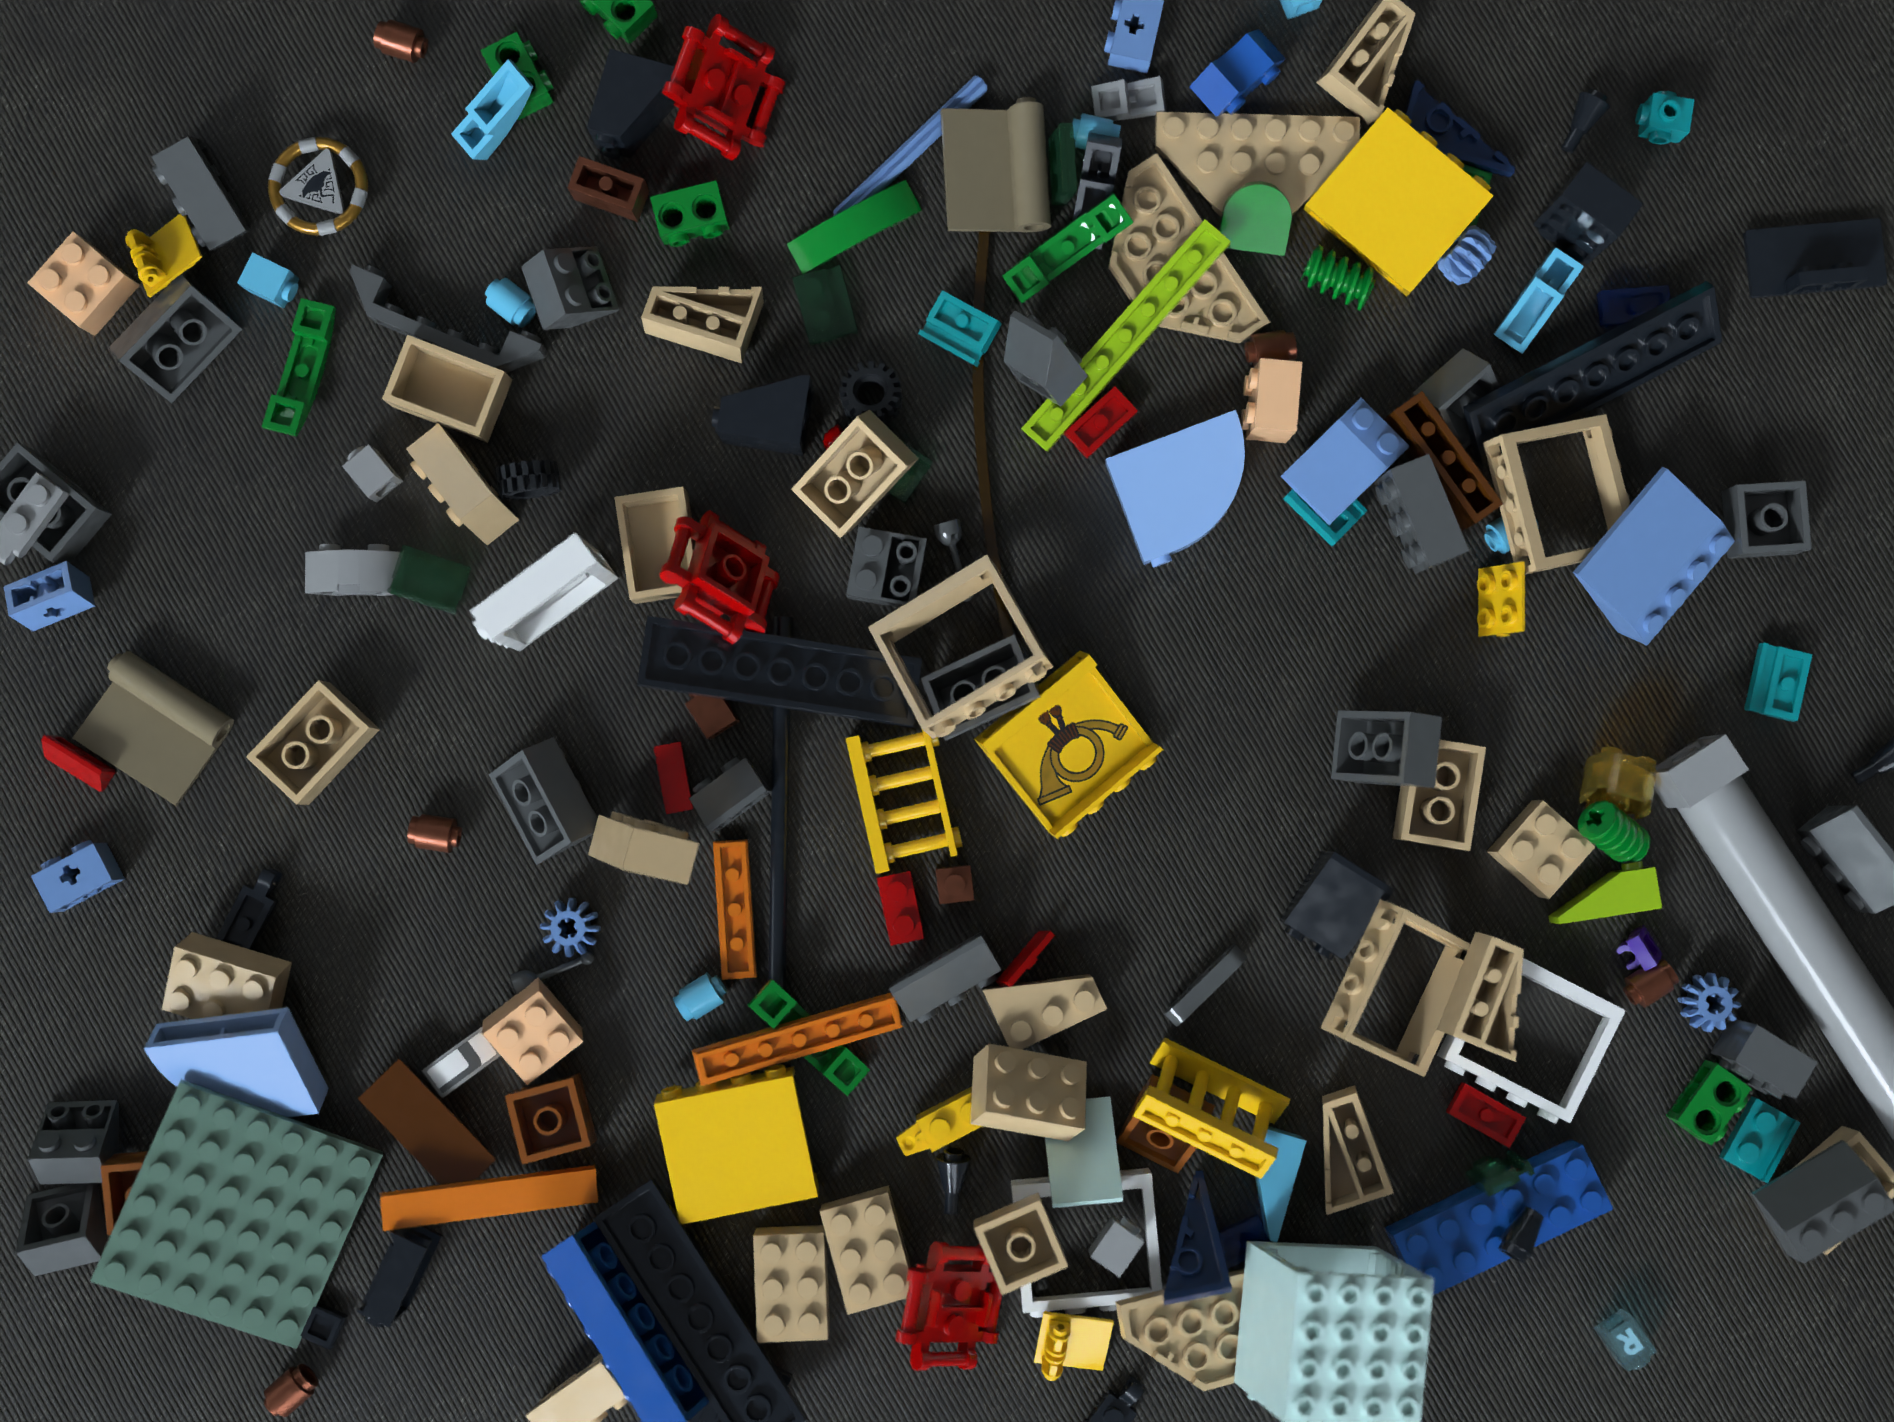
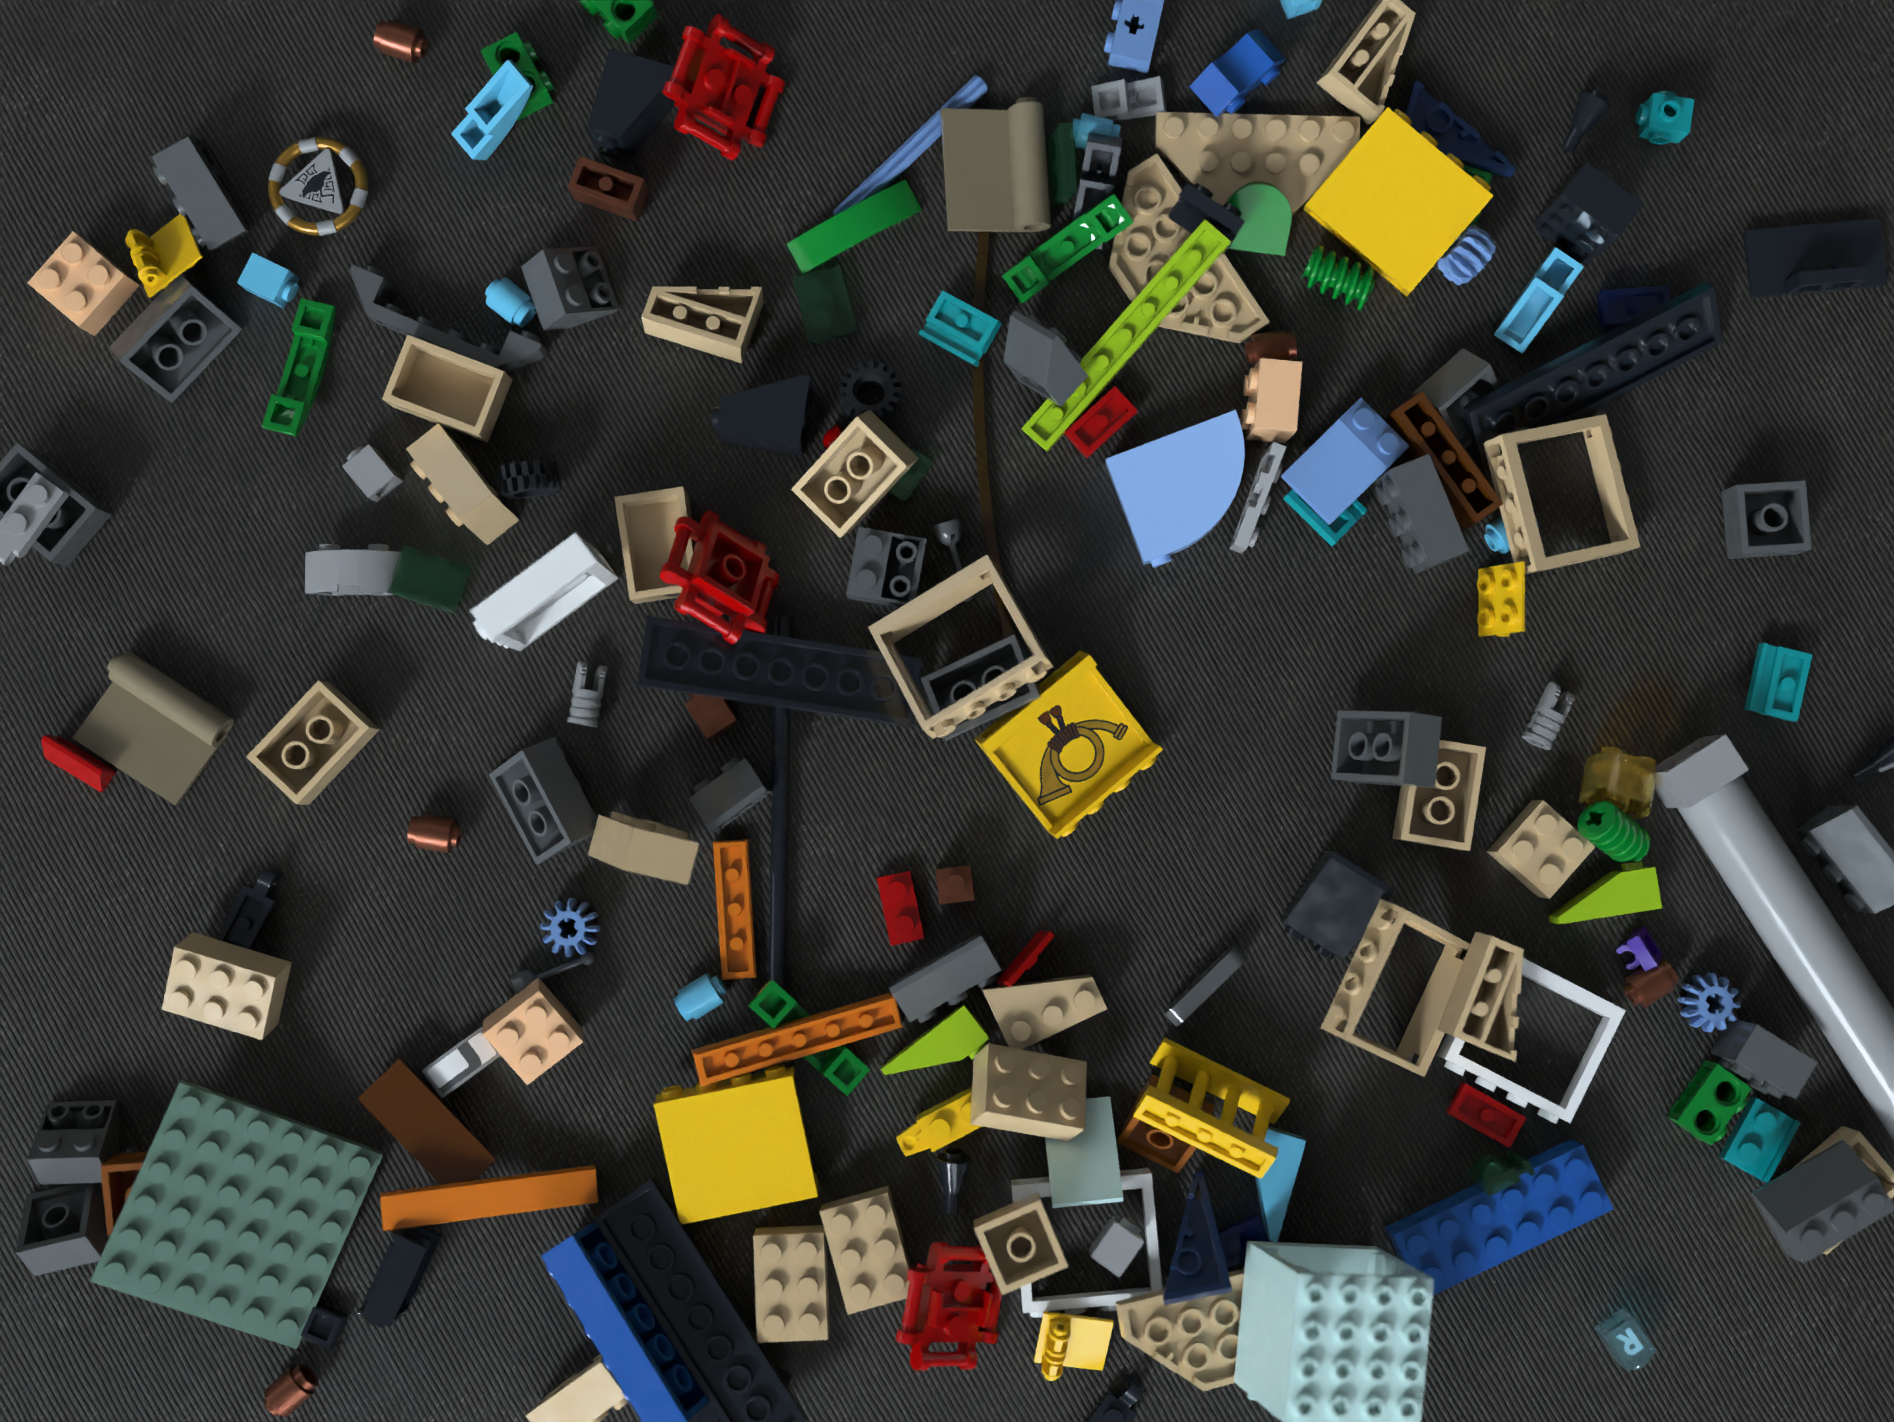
(49, 596): medium blue brick -> none
(97, 873): medium blue brick -> none
(243, 1056): light blue brick -> none
(551, 1118): dark orange brick -> none
(586, 703): none -> light grey hinge
(673, 777): red piece -> none
(688, 204): green brick -> none
(878, 819): yellow fence -> none
(945, 1042): none -> lime slope
(1196, 205): none -> black bracket
(1258, 498): none -> light grey wing
(1351, 1155): tan wedge -> none
(1521, 1235): black cone -> none
(1548, 716): none -> light grey hinge
(1653, 557): medium blue slope -> none

